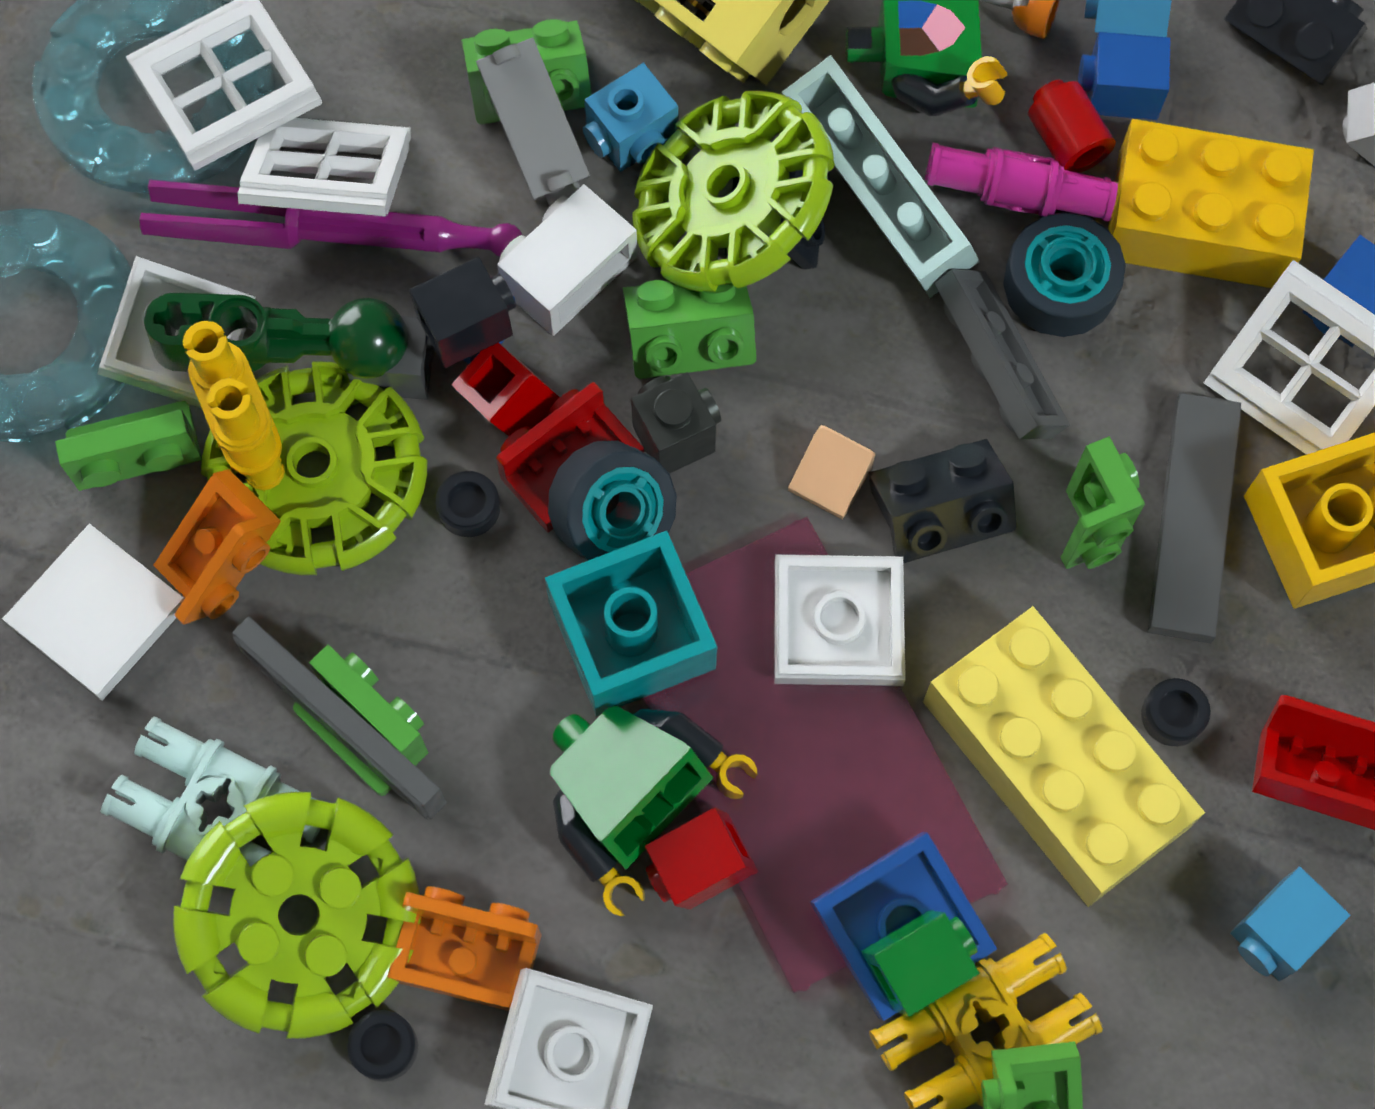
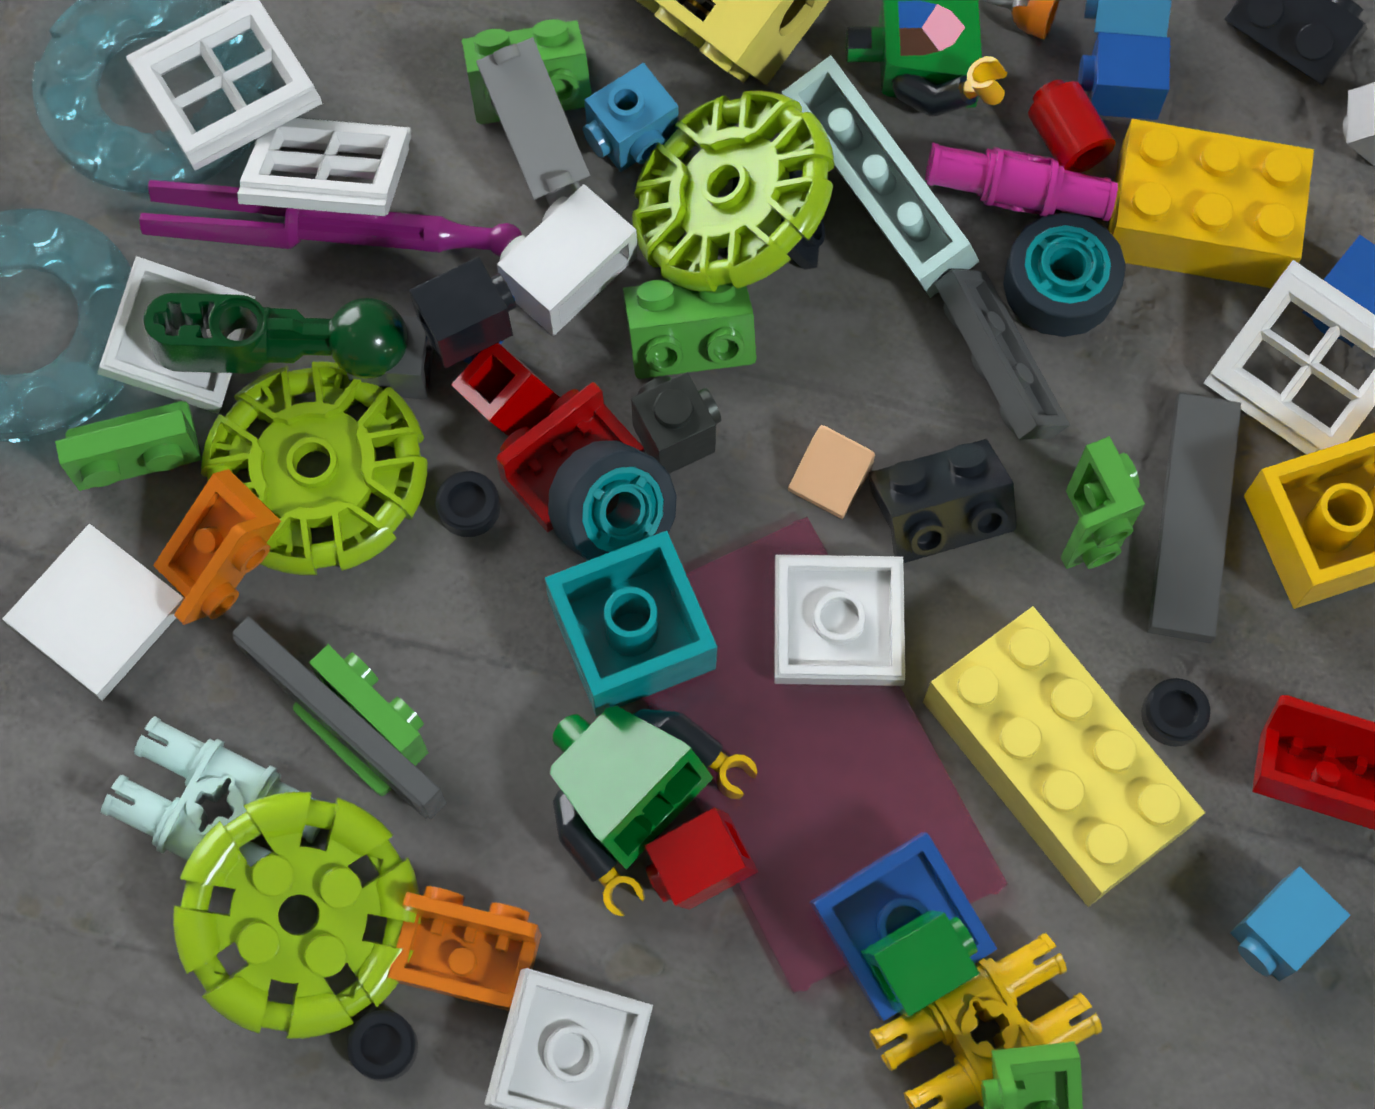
(234, 405): yellow pin -> none

